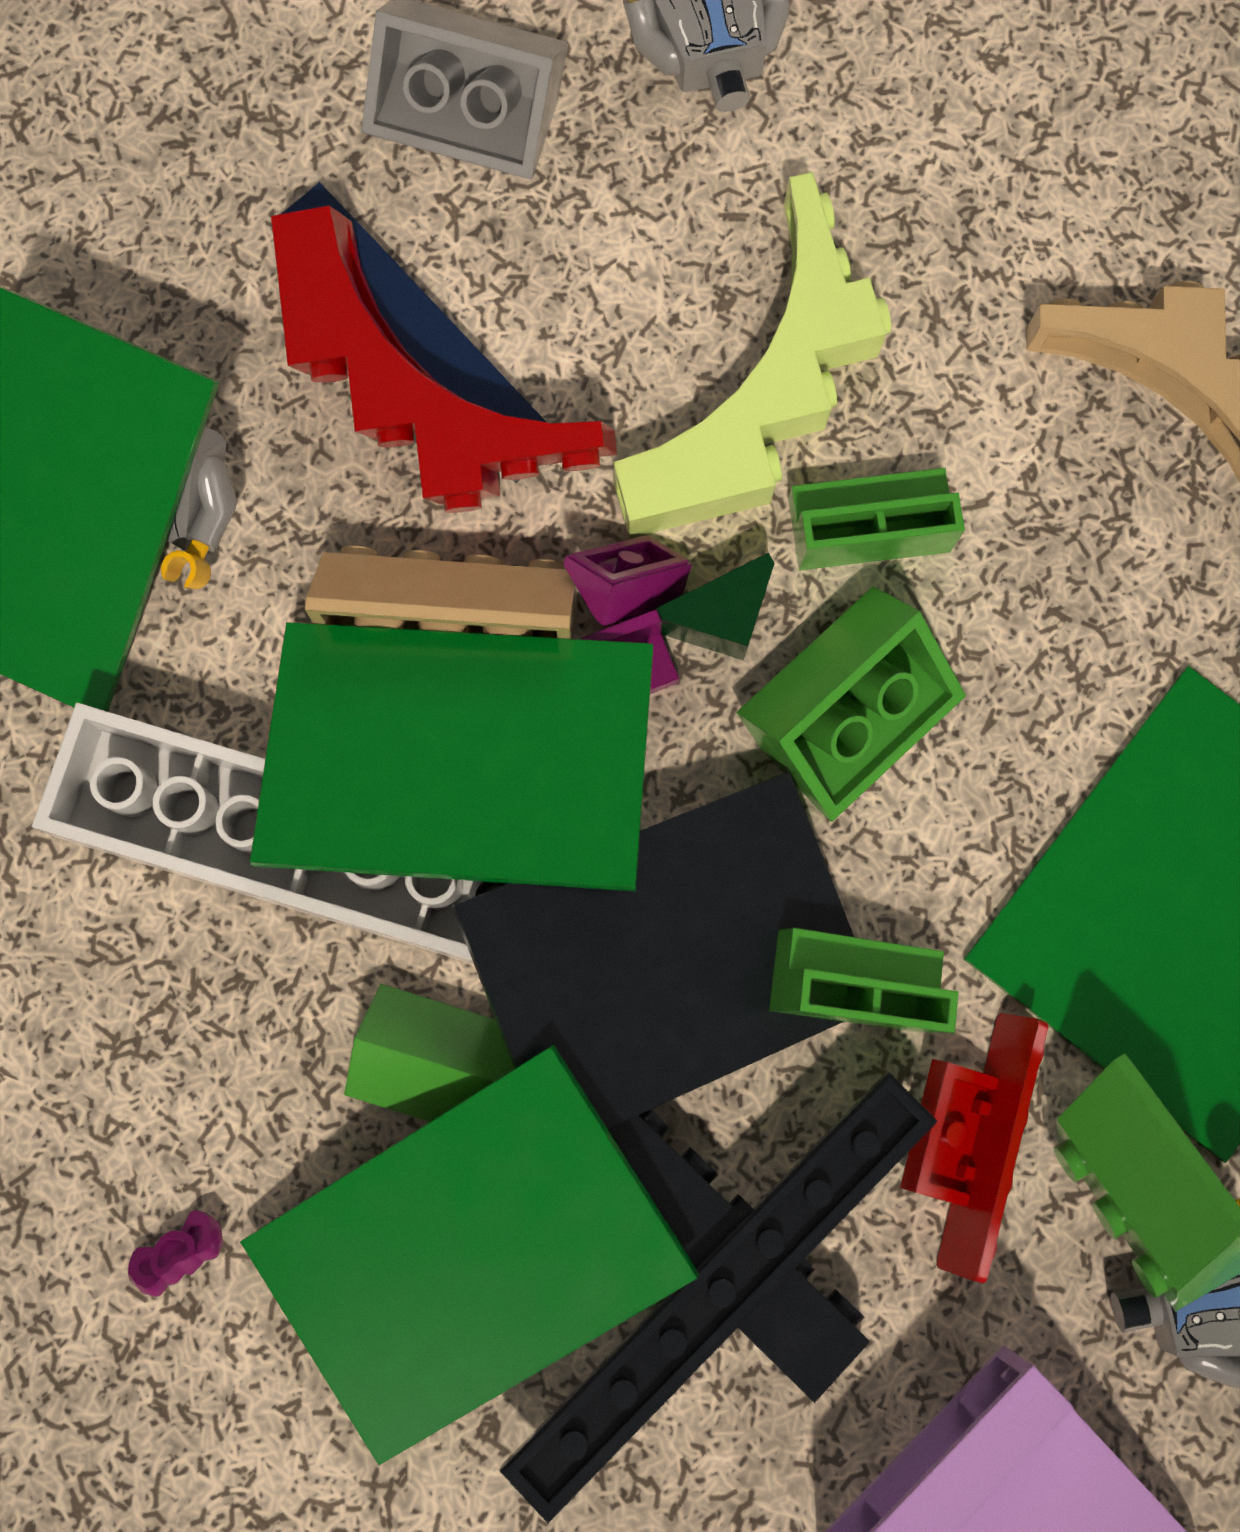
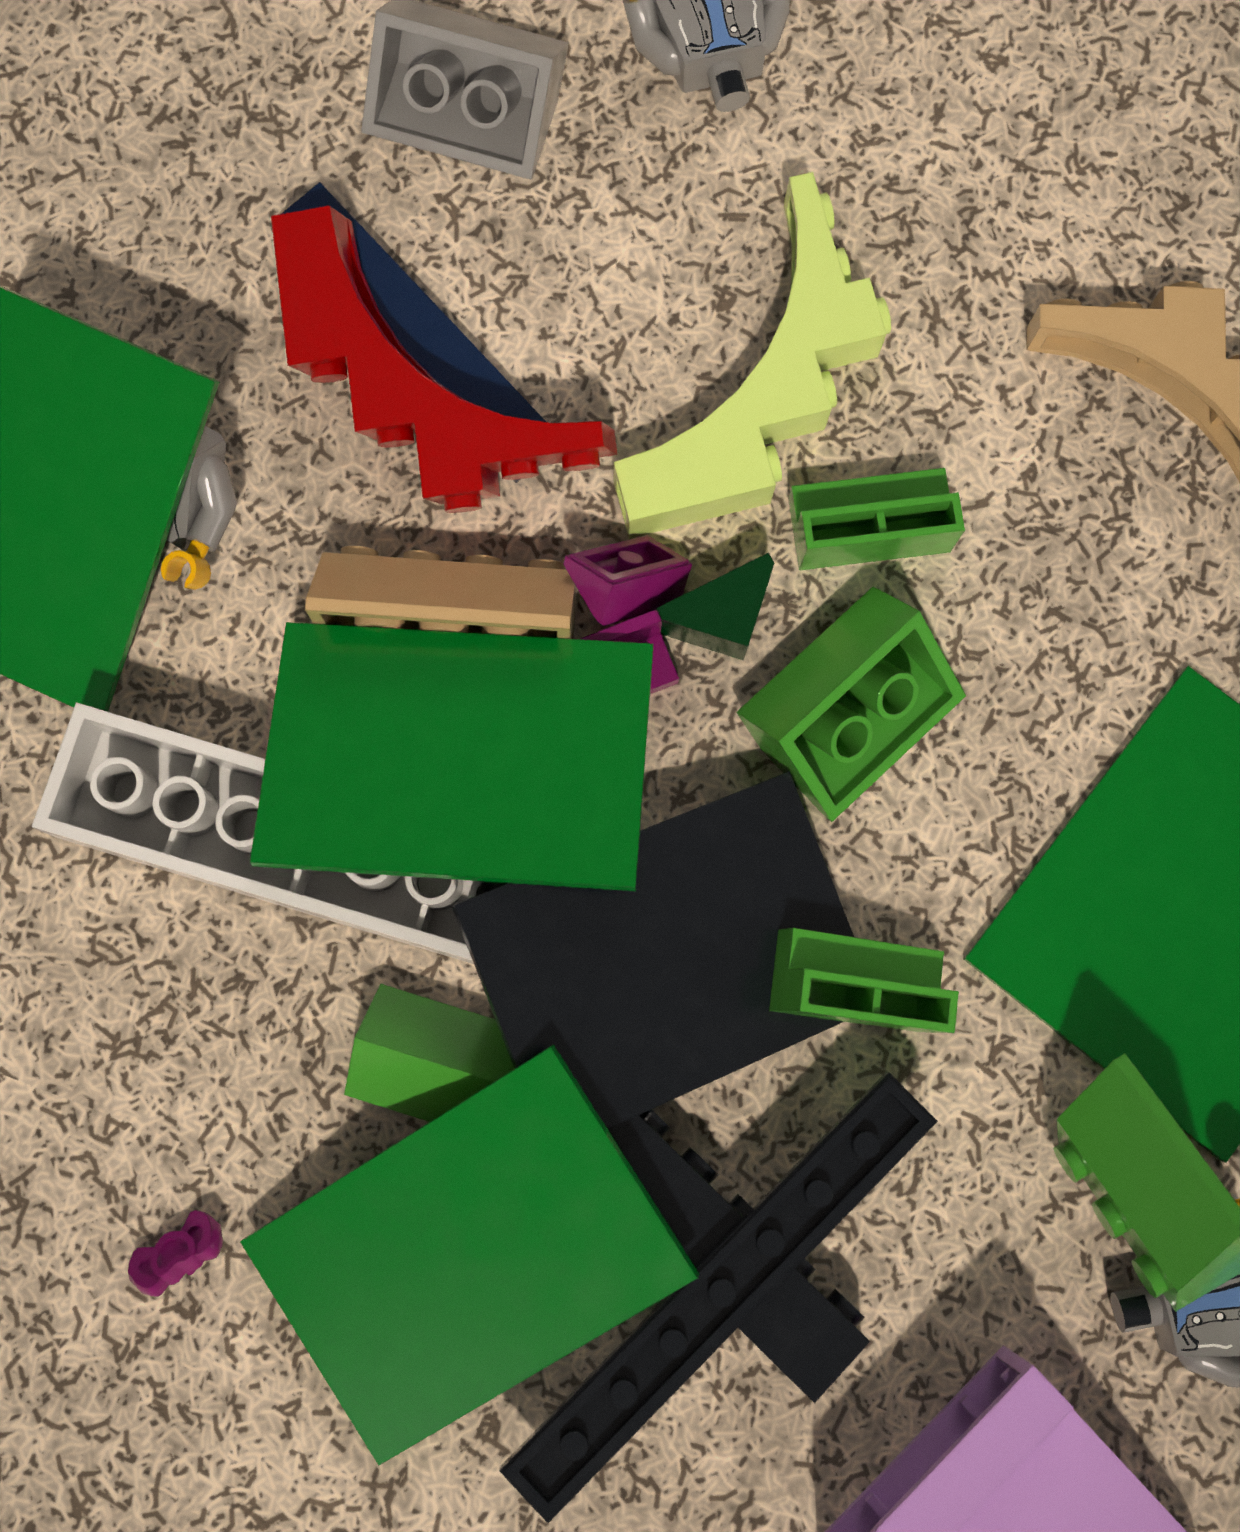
(976, 1142): red bracket -> none

